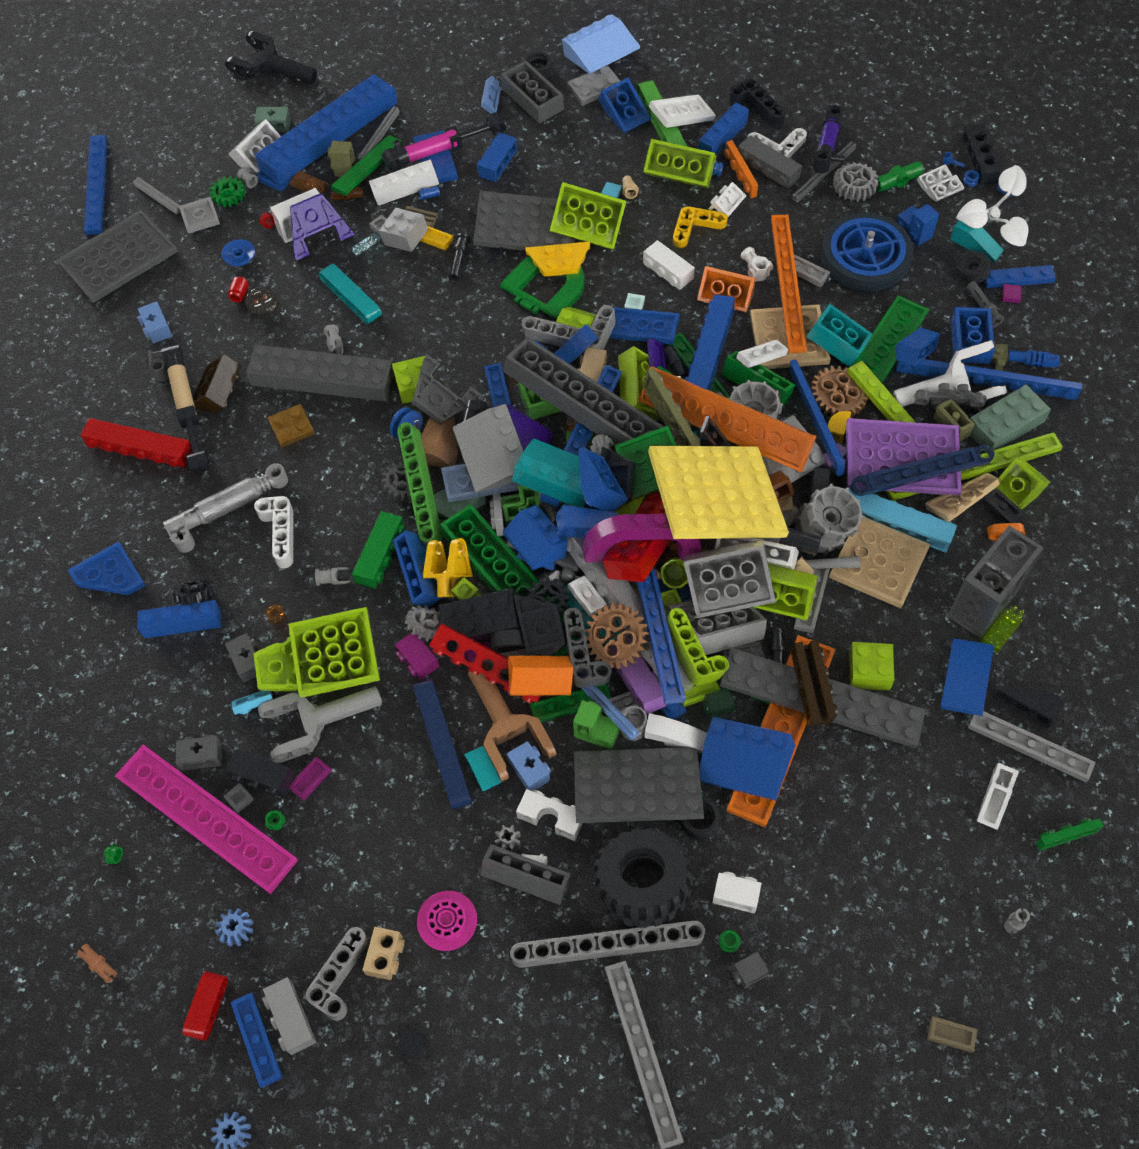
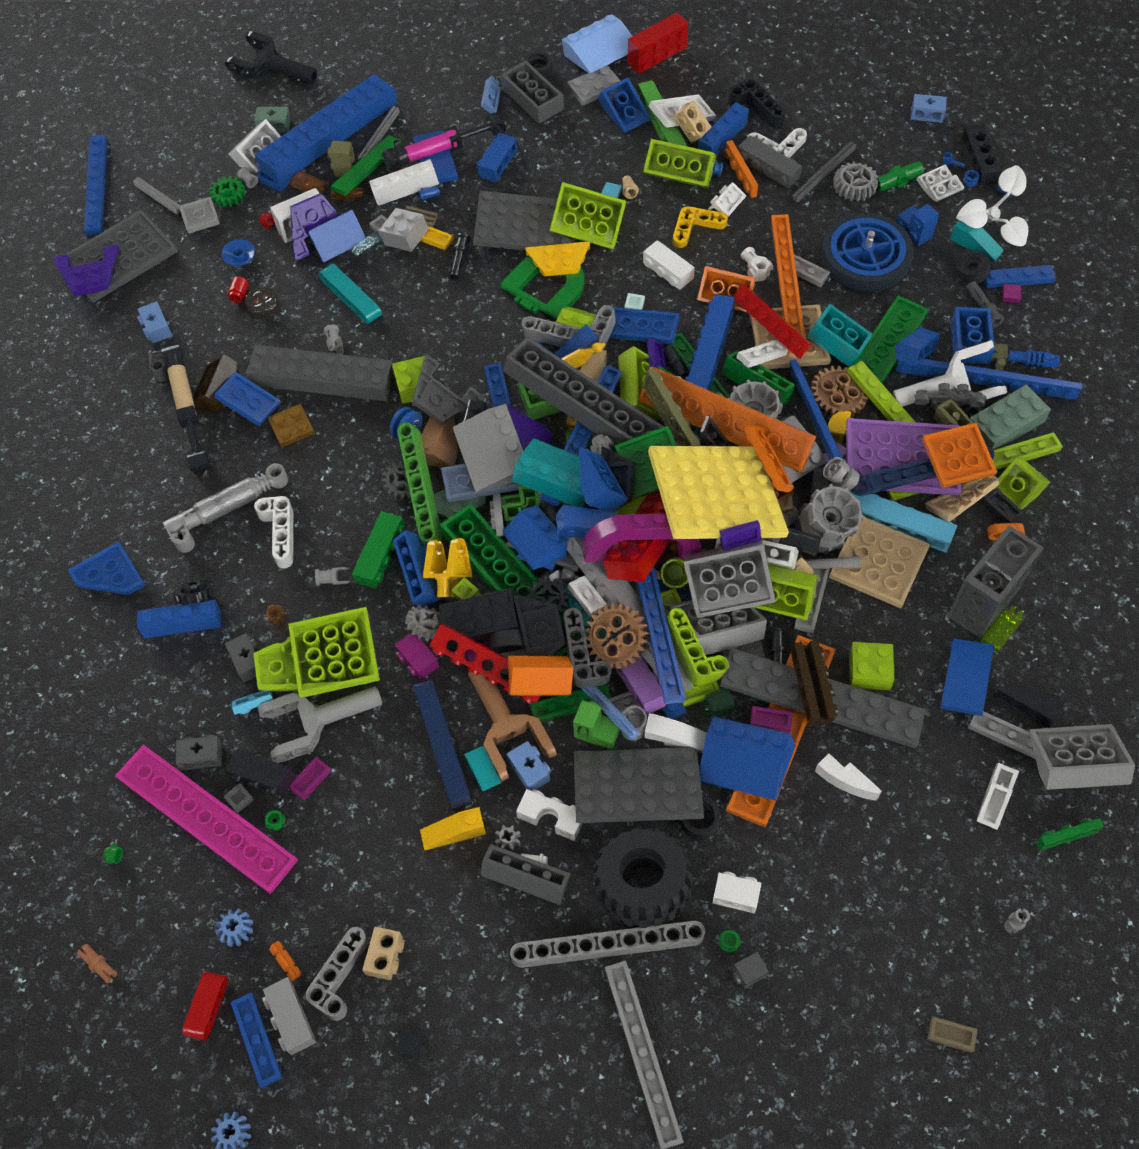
(91, 276): none -> dark purple wing
(136, 442): red brick -> none
(247, 399): none -> blue plate
(285, 961): none -> orange axle
(336, 235): none -> tile
(447, 920): dark pink wheel -> none
(453, 829): none -> yellow slope
(581, 356): none -> yellow wheel
(657, 43): none -> red brick
(692, 121): none -> tan brick
(740, 535): none -> dark purple tile
(769, 459): none -> orange plate
(771, 321): none -> red plate
(771, 719): none -> magenta tile
(827, 140): black piece -> none
(841, 474): none -> light grey wheel
(847, 778): none -> white slope
(928, 108): none -> medium blue brick
(959, 455): none -> orange plate
(1081, 757): none -> light grey slope

